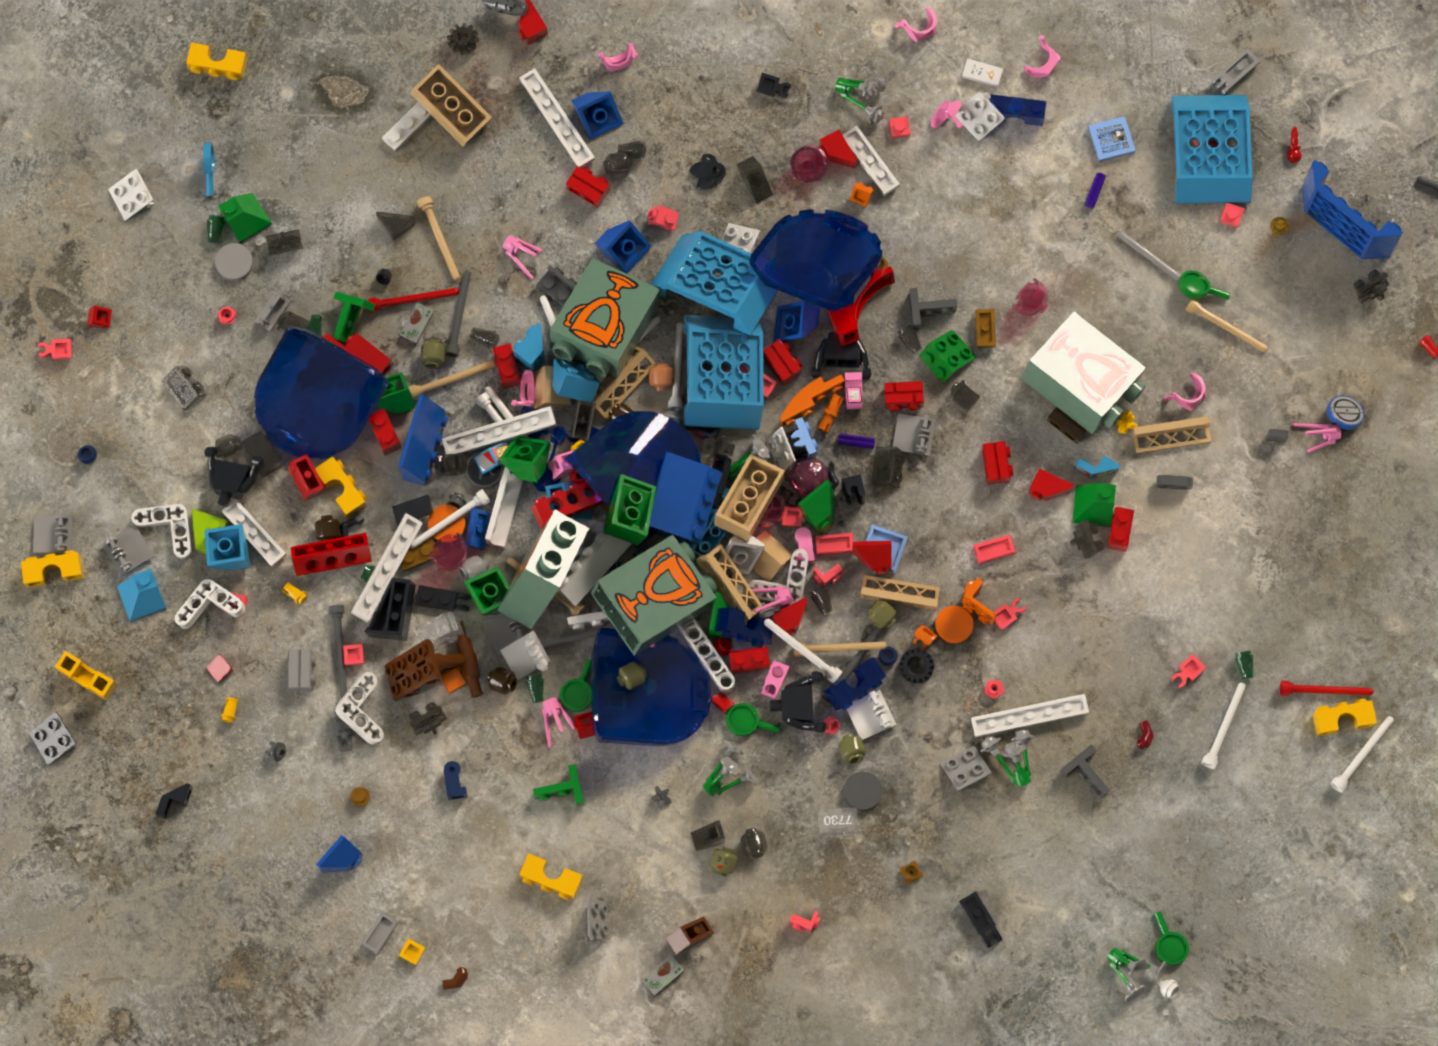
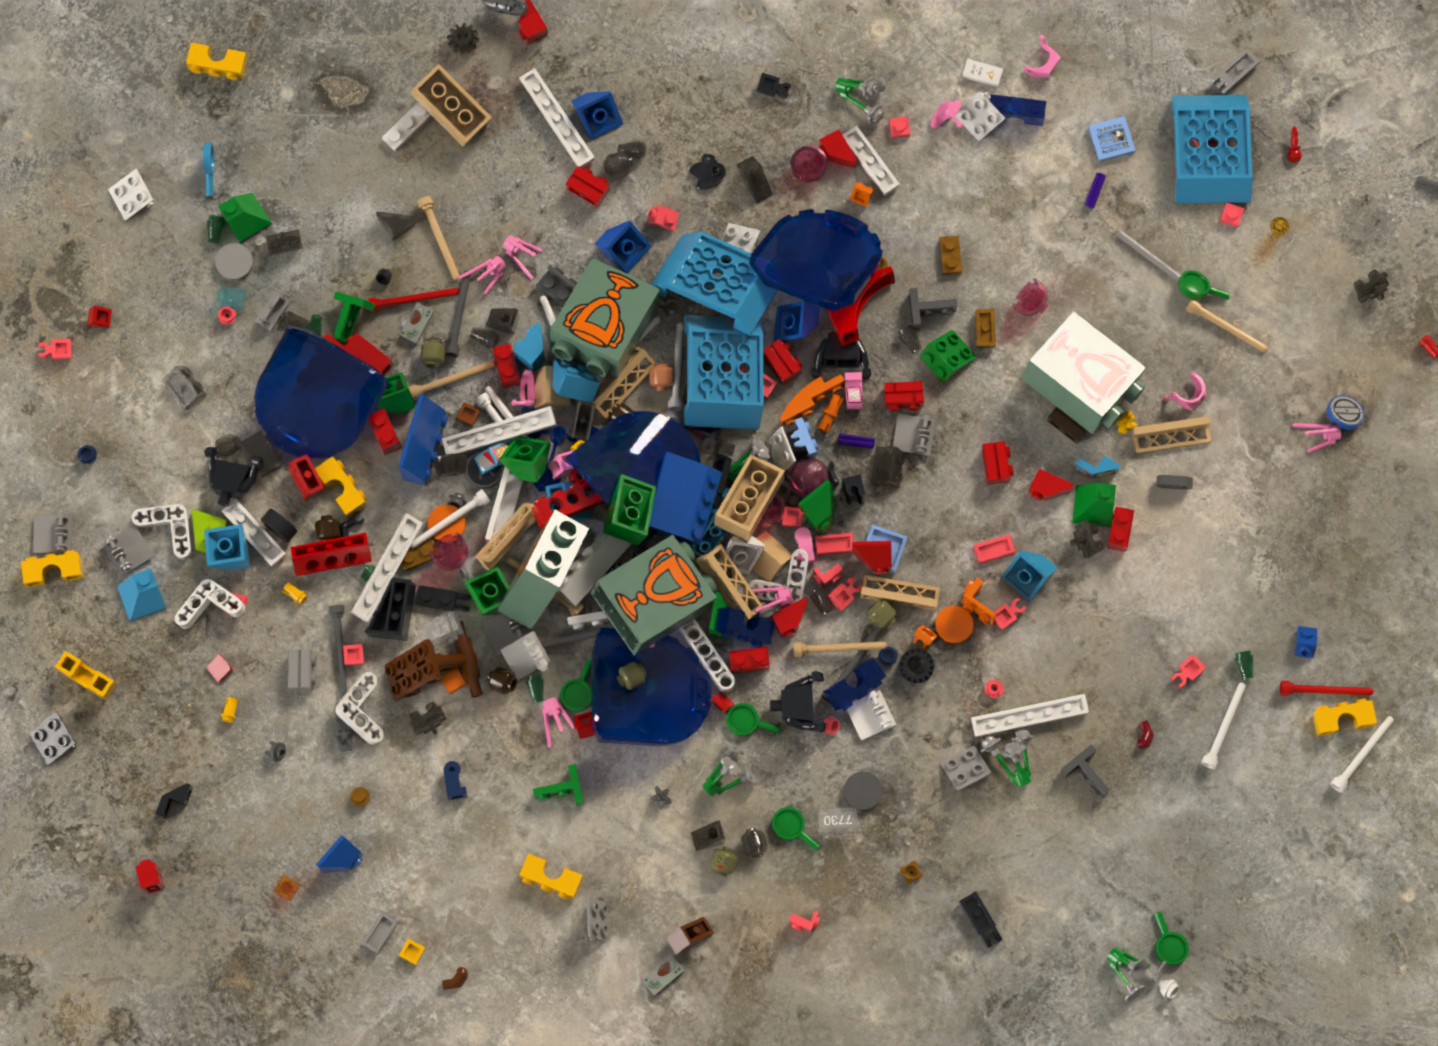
(149, 876): none -> red brick
(231, 297): none -> clear light blue bracket
(279, 525): none -> black tyre
(286, 887): none -> clear orange plate
(416, 508): black tile -> none
(468, 414): none -> dark orange tile
(477, 529): blue plate -> none
(494, 267): none -> bright pink plant
(503, 319): none -> clear smoke slope
(506, 536): none -> tan fence
(620, 61): bright pink helmet -> none
(722, 646): red plate -> none
(775, 679): bright pink leg -> none
(789, 825): none -> green piece
(831, 672): white piece -> none
(842, 594): none -> coral plate
(852, 749): olive head -> none
(916, 35): bright pink helmet -> none
(950, 255): none -> pearl gold plate
(963, 395): clear smoke bracket -> none
(1028, 573): none -> dark azure slope
(1277, 435): dark grey tile -> none
(1306, 642): none -> blue bracket
(1344, 222): blue slope -> none

